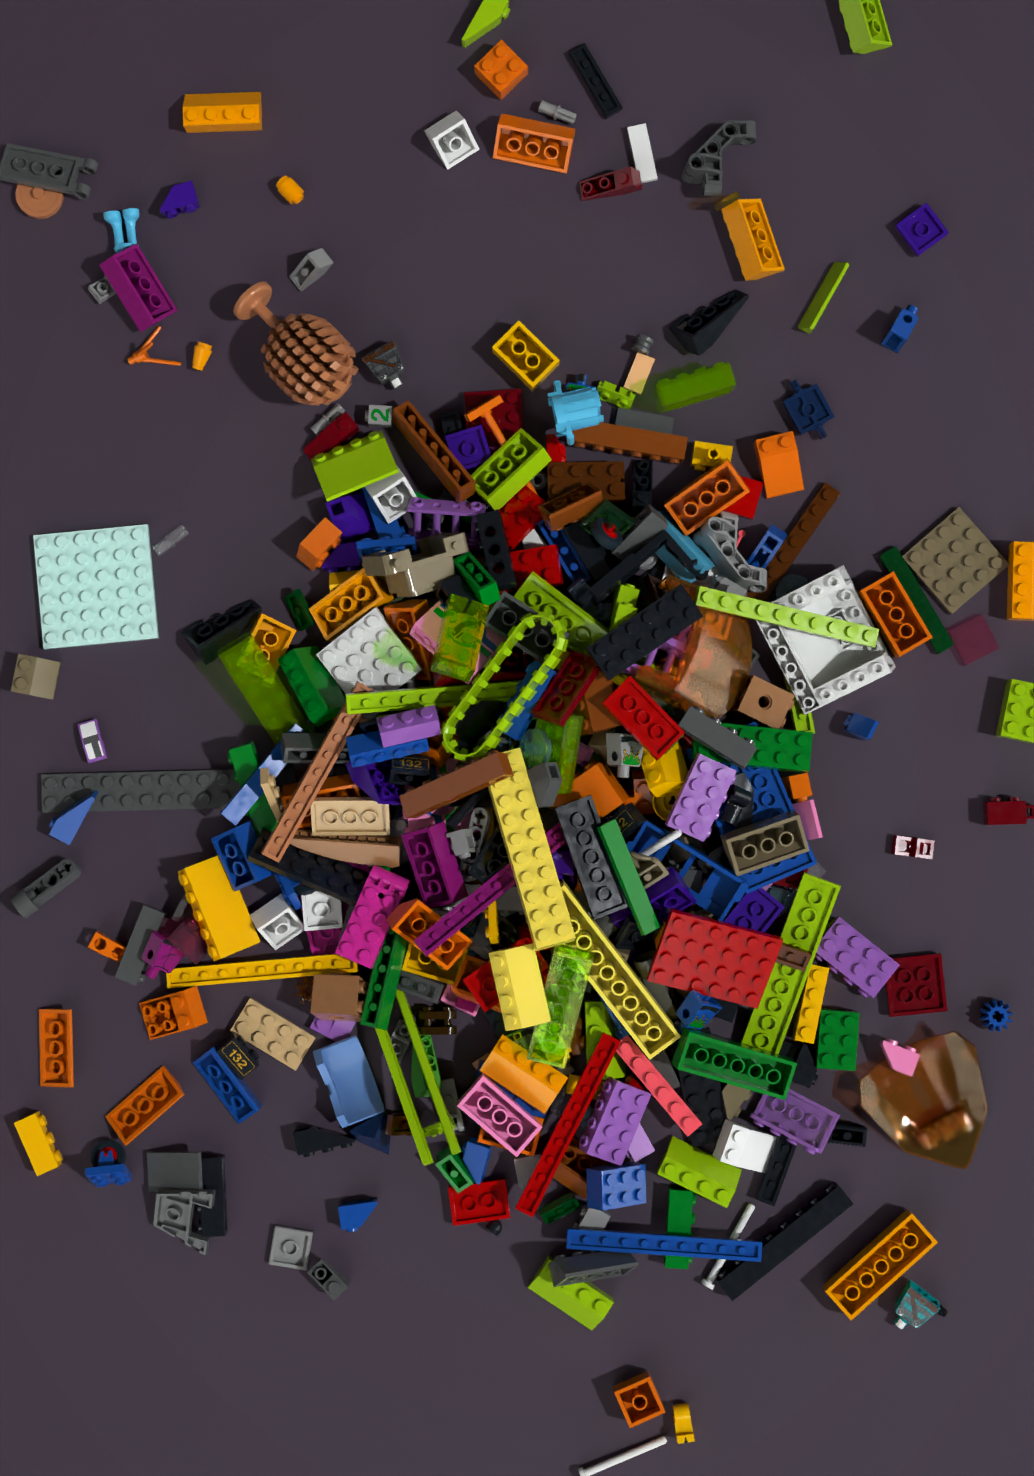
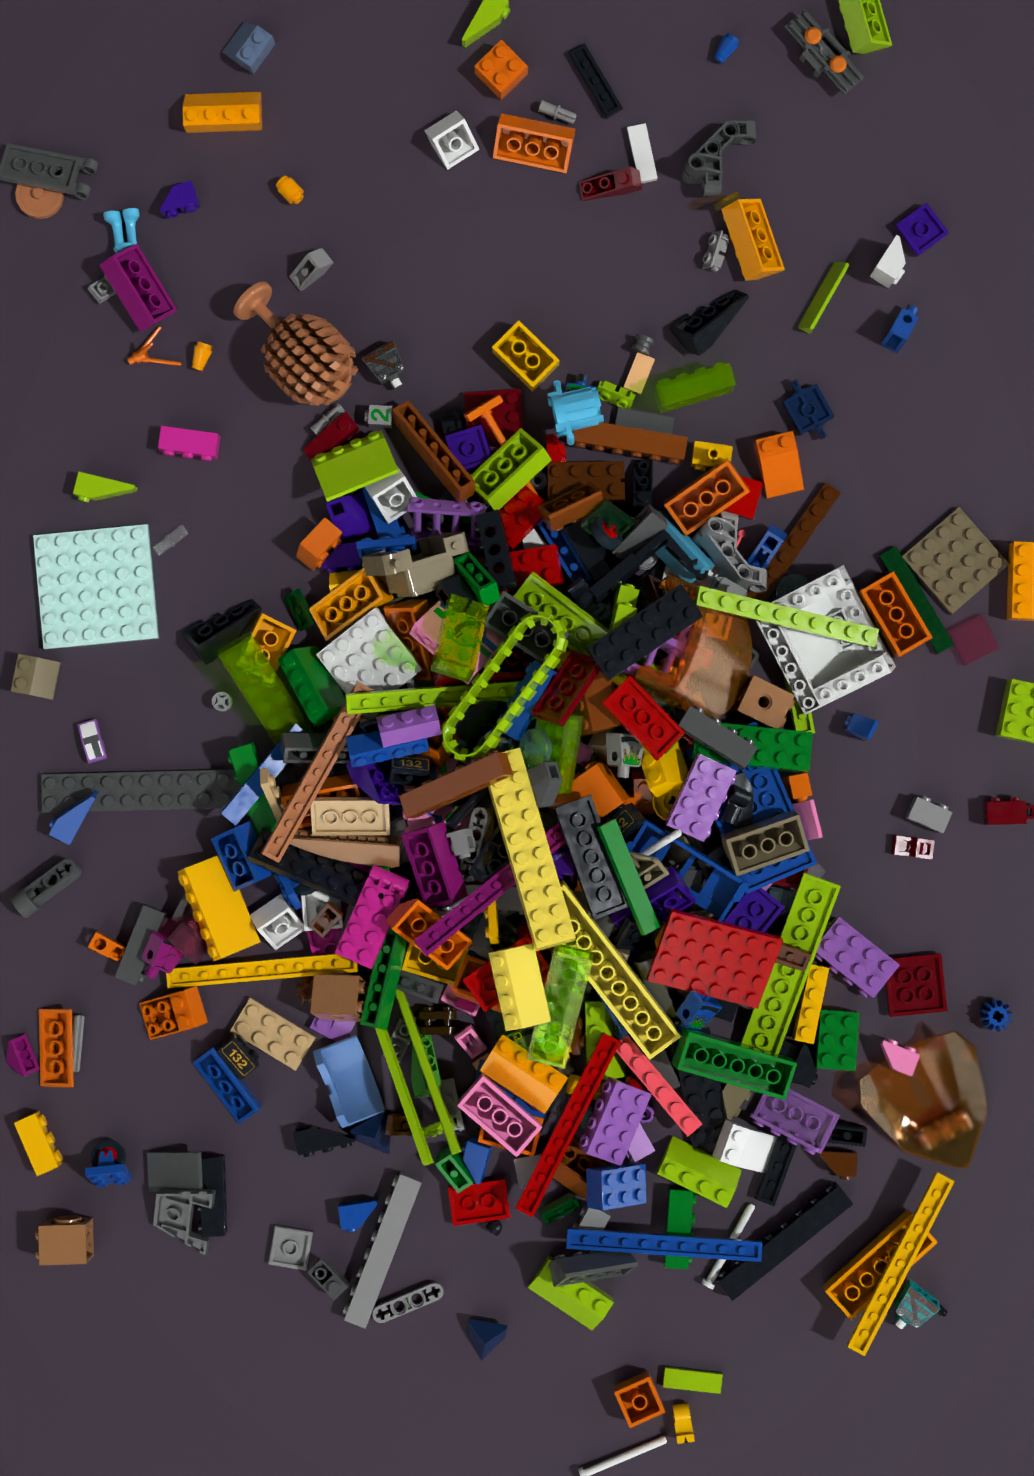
(21, 1056): none -> magenta slope
(65, 1240): none -> medium nougat brick
(77, 1029): none -> light grey axle
(97, 488): none -> lime slope
(145, 1105): orange slope -> none
(189, 443): none -> dark pink brick
(219, 703): none -> light grey wheel
(249, 46): none -> sand blue slope
(326, 919): none -> reddish brown slope
(382, 1250): none -> light grey brick
(407, 1300): none -> light grey beam
(470, 1041): none -> bright pink slope
(485, 1335): none -> dark blue slope
(649, 1117): none -> medium lavender plate
(692, 1380): none -> lime tile
(712, 258): none -> light grey hinge
(726, 47): none -> blue cone
(820, 56): none -> dark grey piece
(841, 1162): none -> reddish brown slope
(890, 266): none -> white slope
(900, 1263): none -> yellow plate
(928, 814): none -> light grey brick

